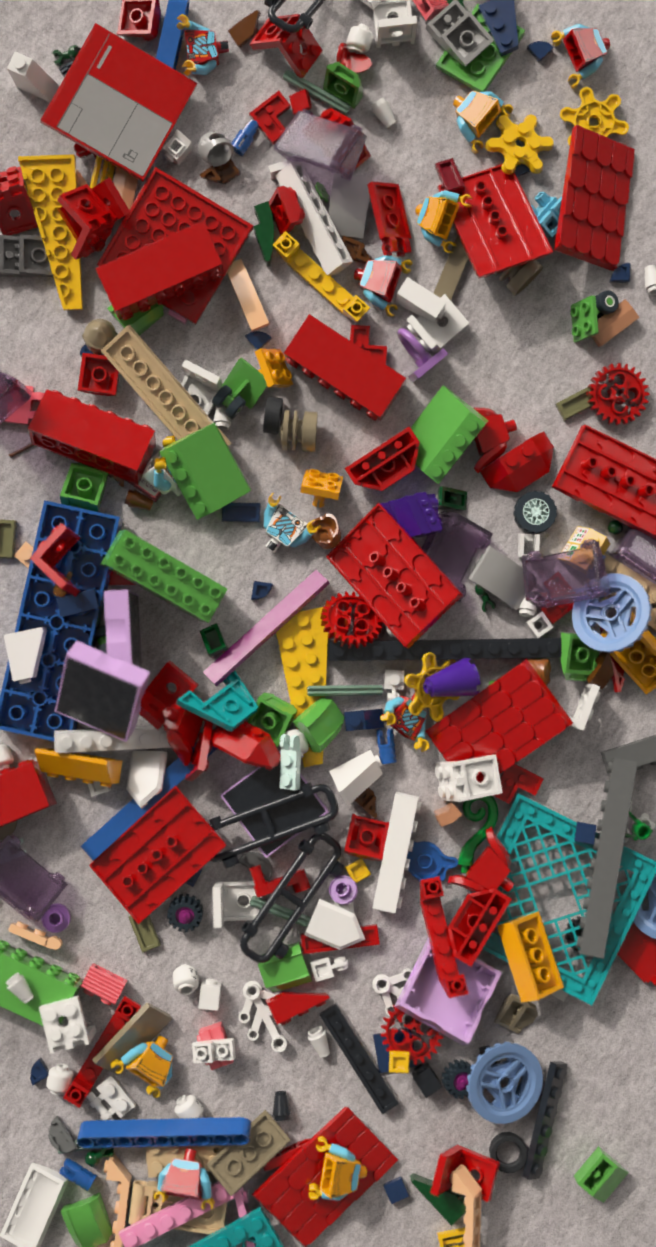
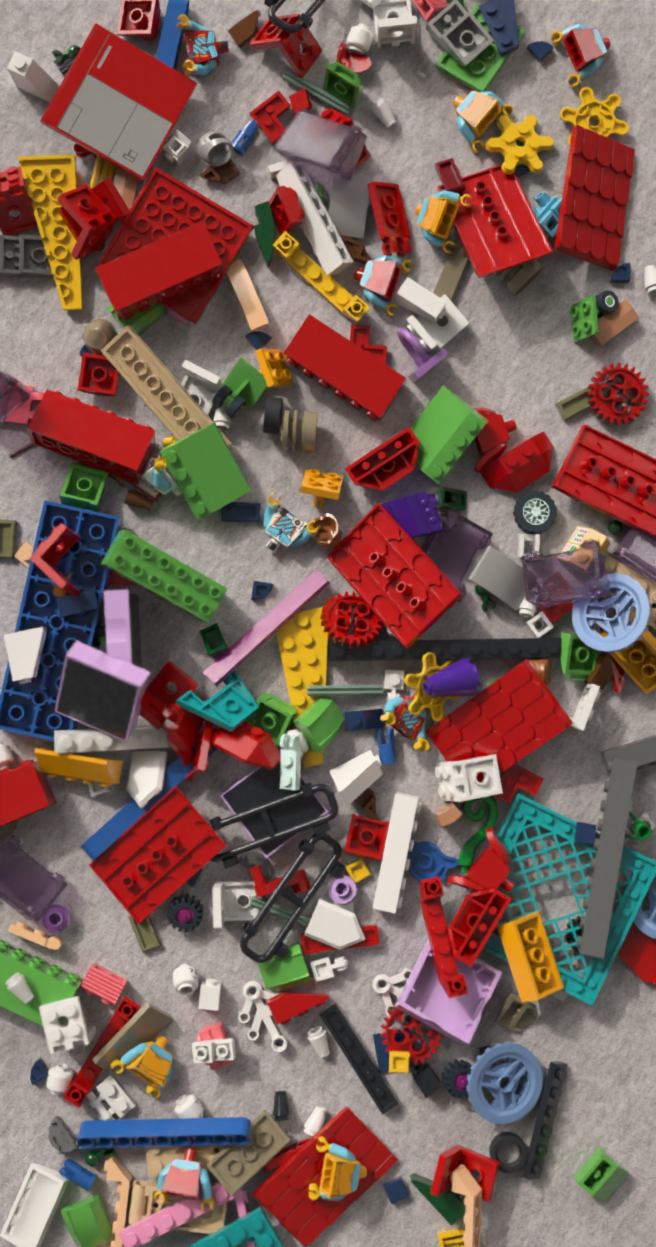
(315, 1121): none -> white cone

